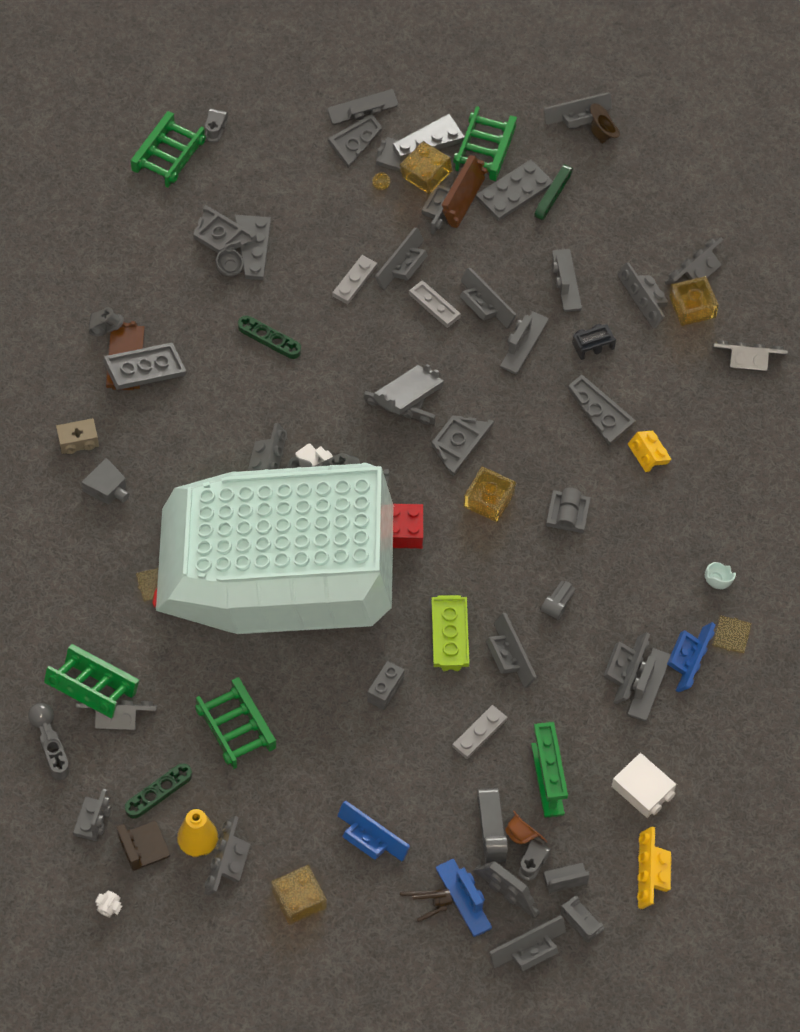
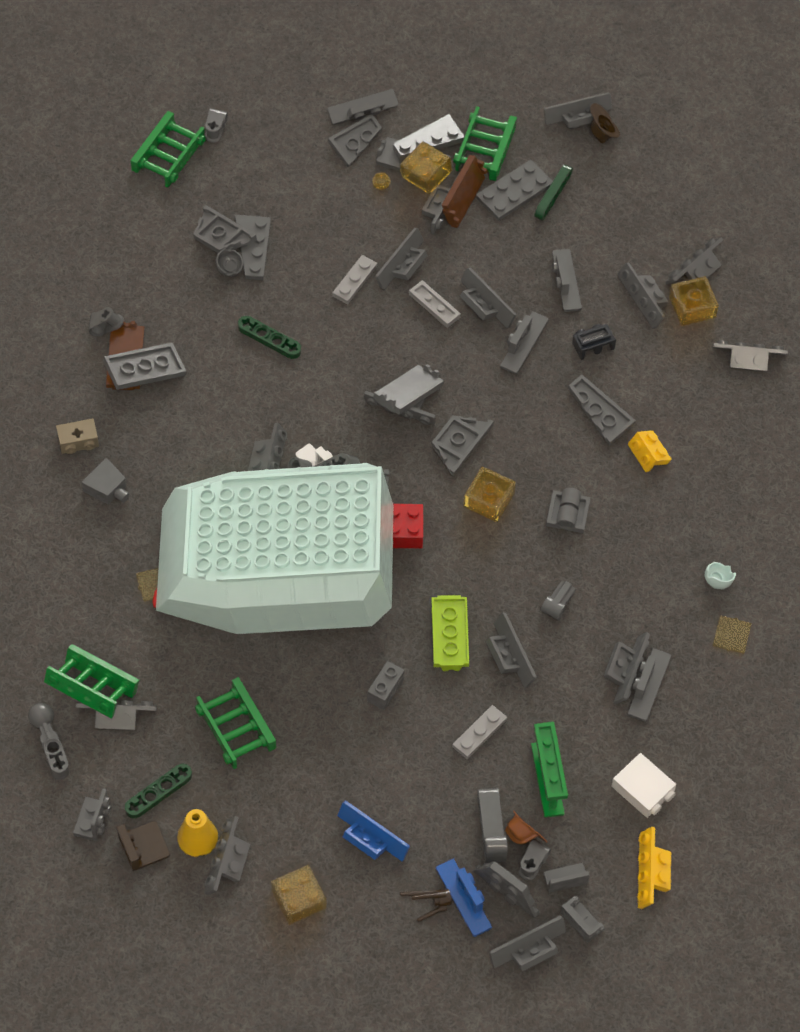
(108, 904): white gear -> none
(688, 654): blue bracket -> none

